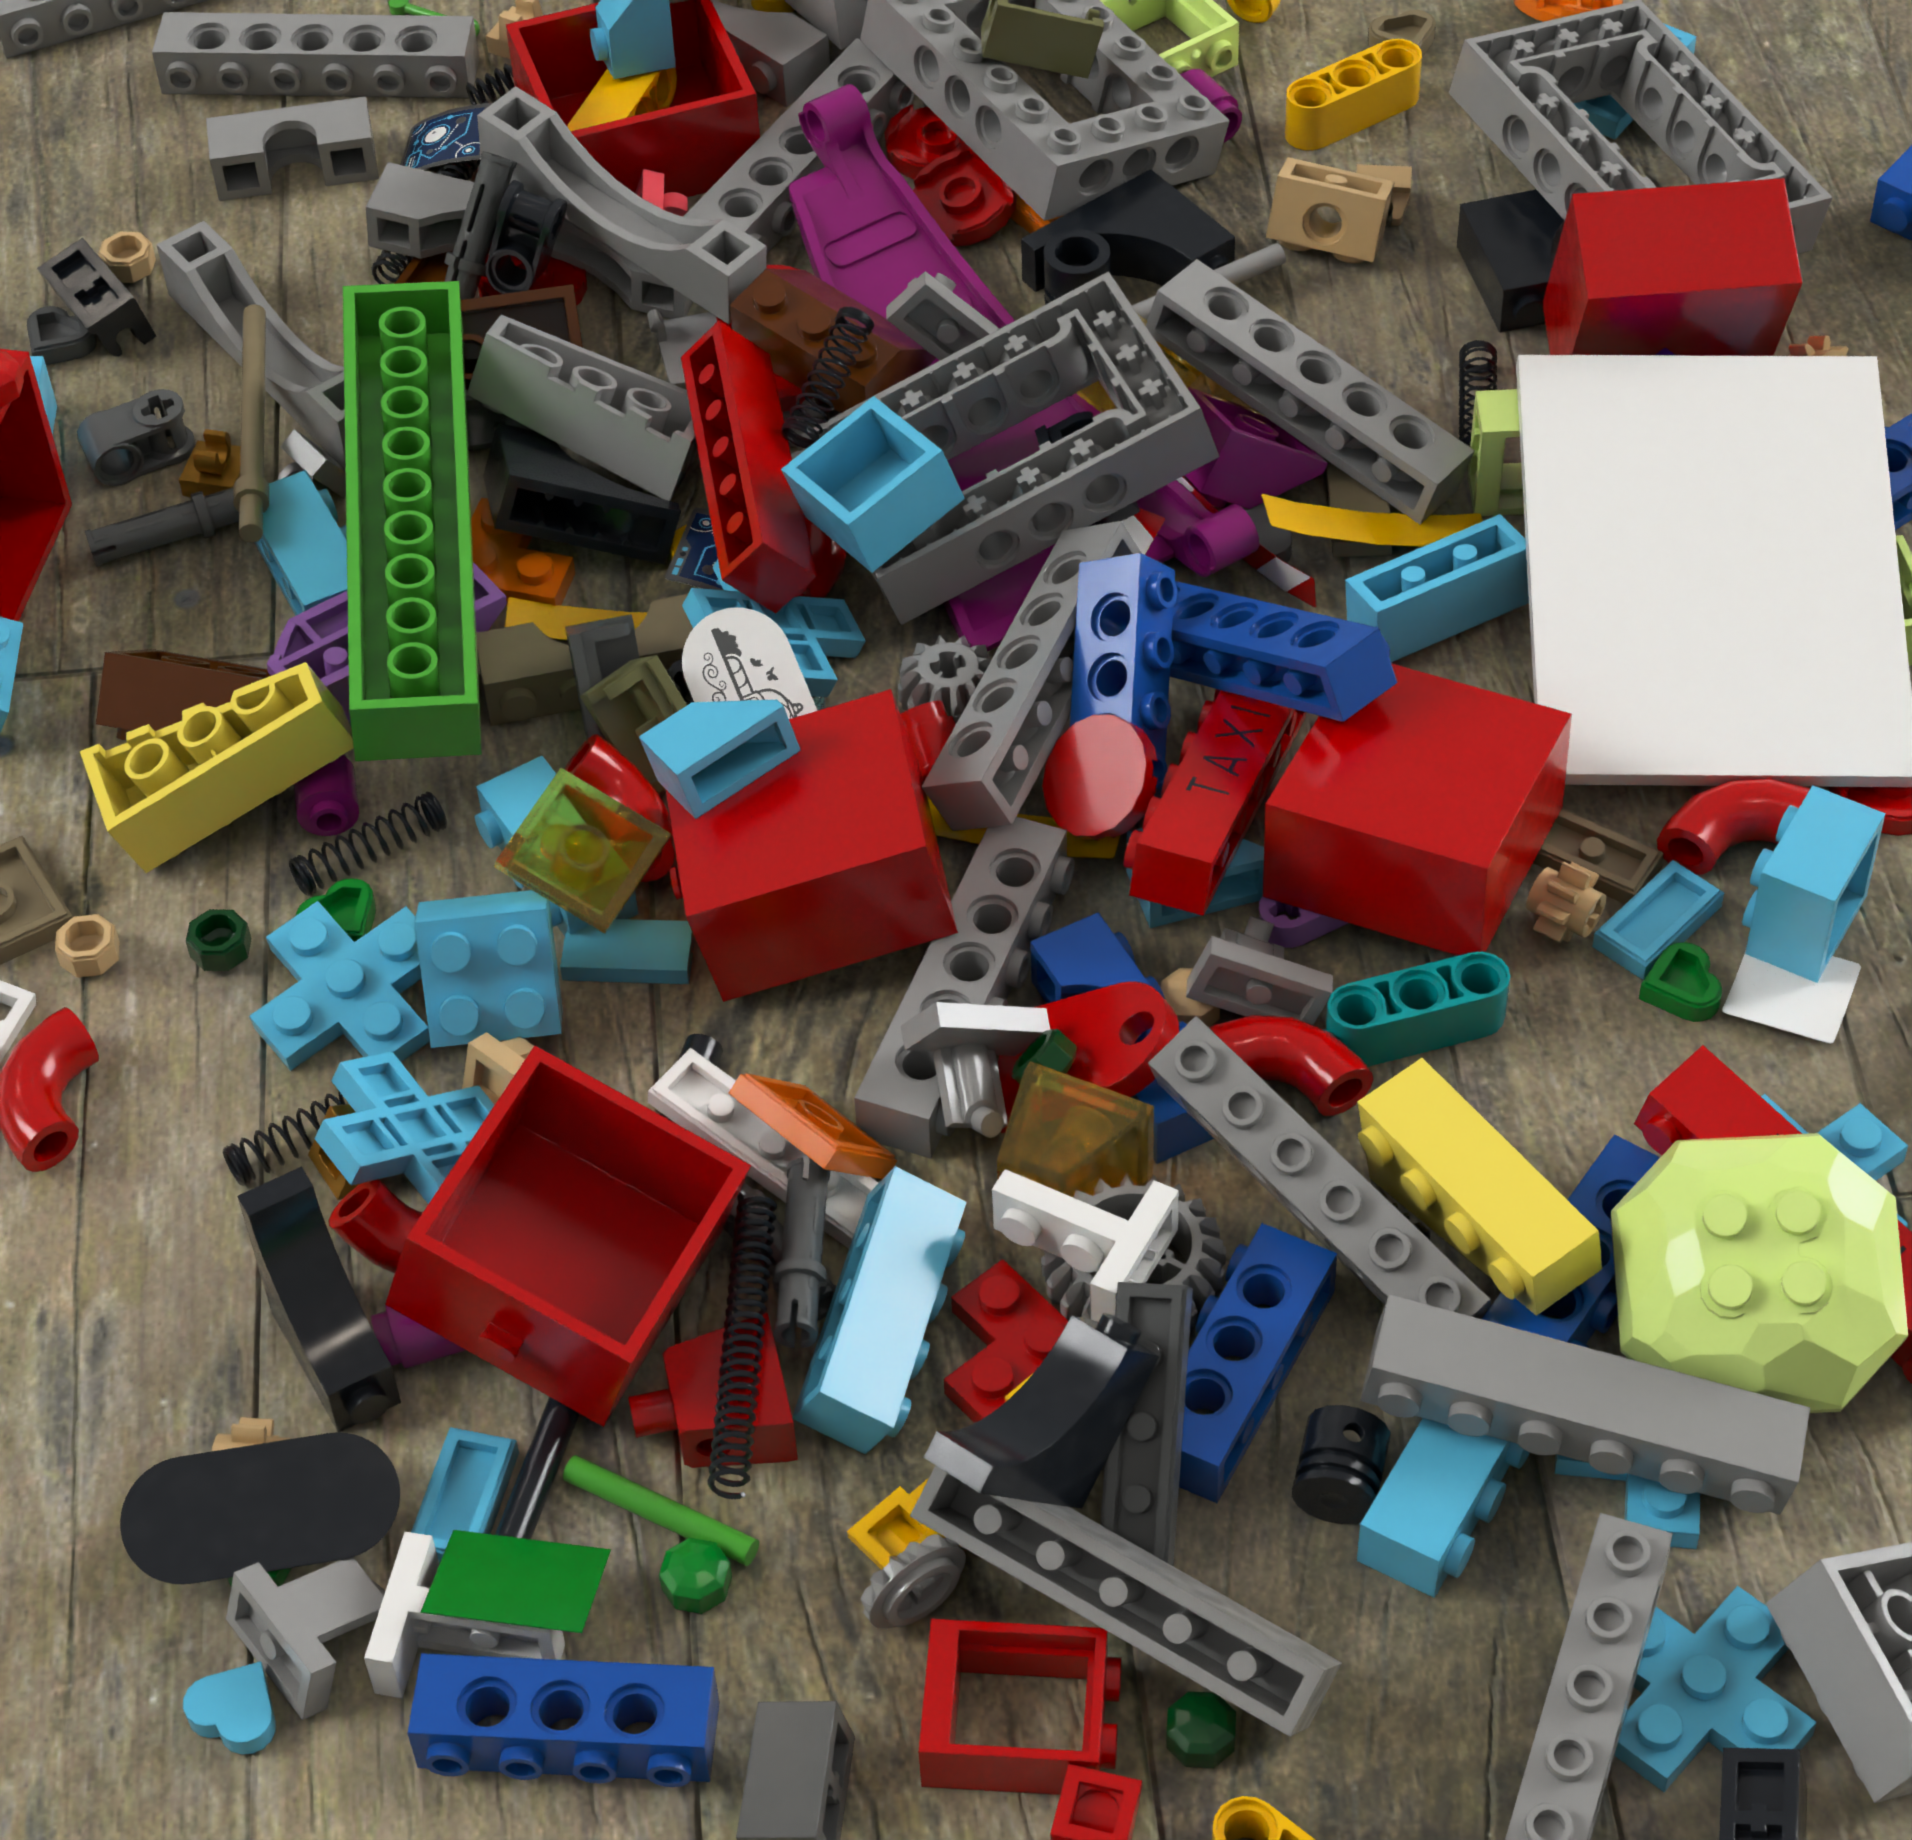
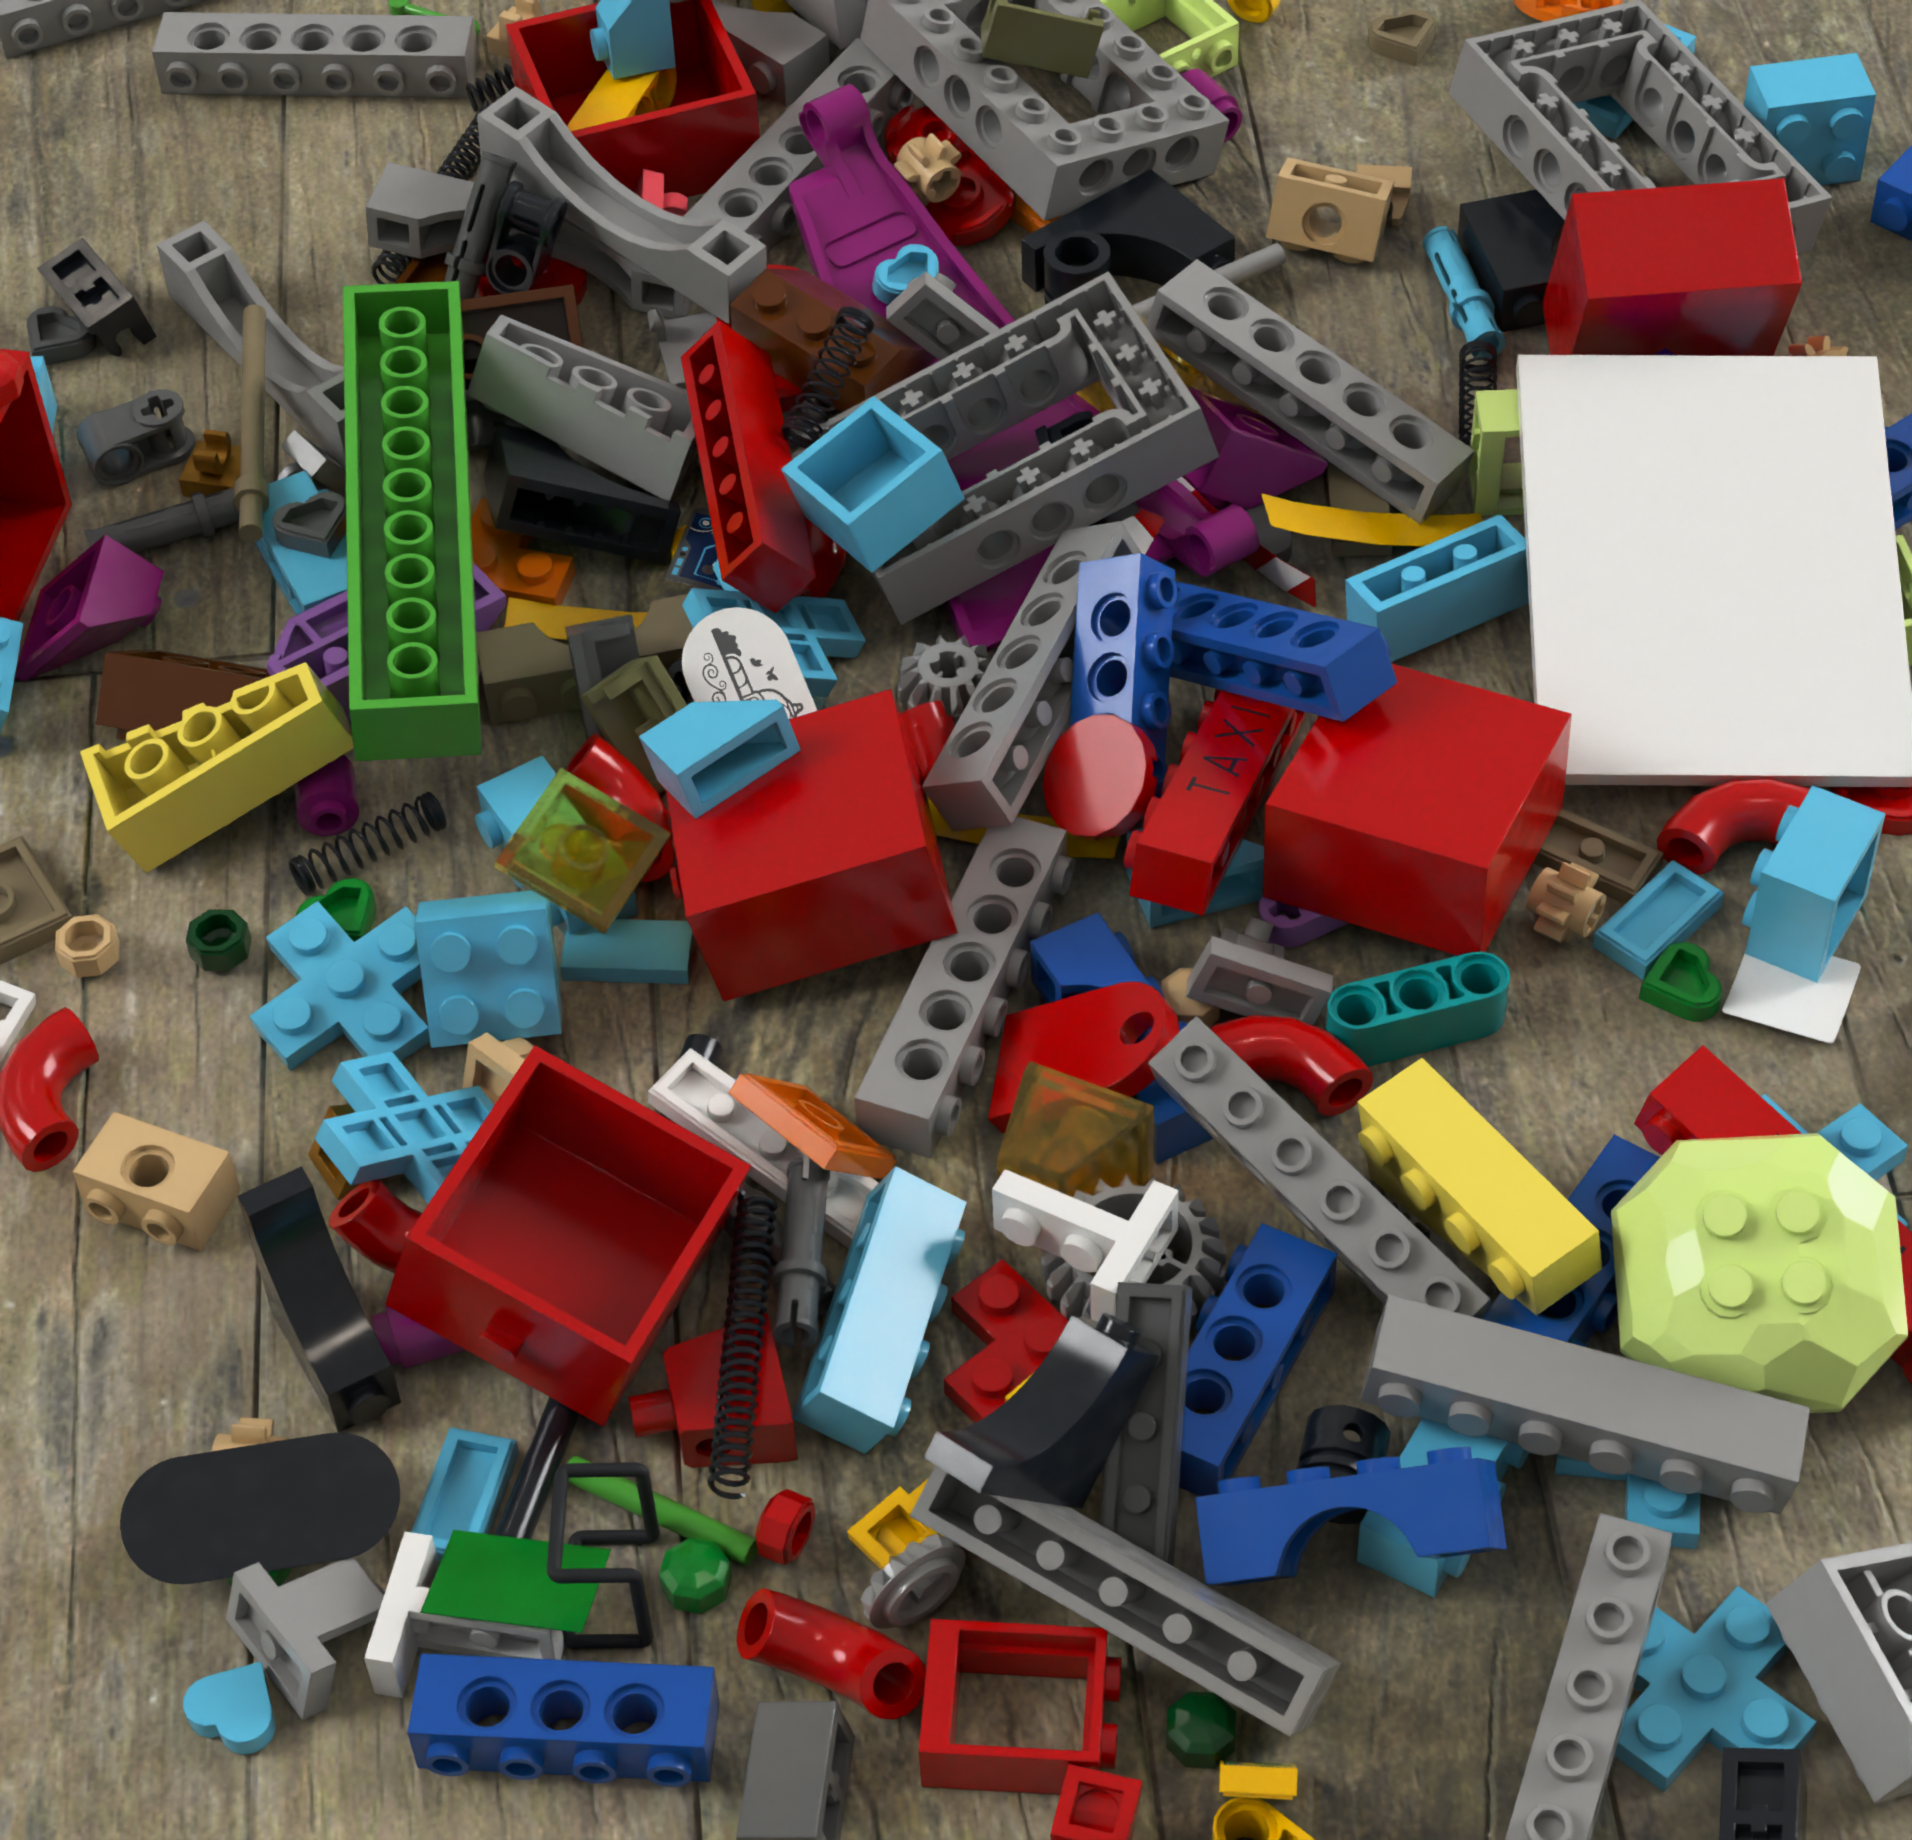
(89, 607): none -> magenta slope
(128, 256): tan tile -> none
(156, 1181): none -> tan brick
(237, 1158): black piece -> none
(256, 144): light grey arch -> none
(313, 525): none -> dark grey tile
(444, 138): dark blue sticker -> none
(604, 1575): none -> black piece
(785, 1526): none -> red tile
(831, 1653): none -> red cylinder
(894, 274): none -> medium azure tile
(929, 168): none -> tan gear
(965, 1052): light grey piece -> none
(1049, 1050): dark green tile -> none
(1258, 1780): none -> yellow tile
(1353, 94): yellow beam -> none
(1438, 1506): none -> blue arch
(1469, 306): none -> medium azure pin
(1816, 112): none -> medium azure piece

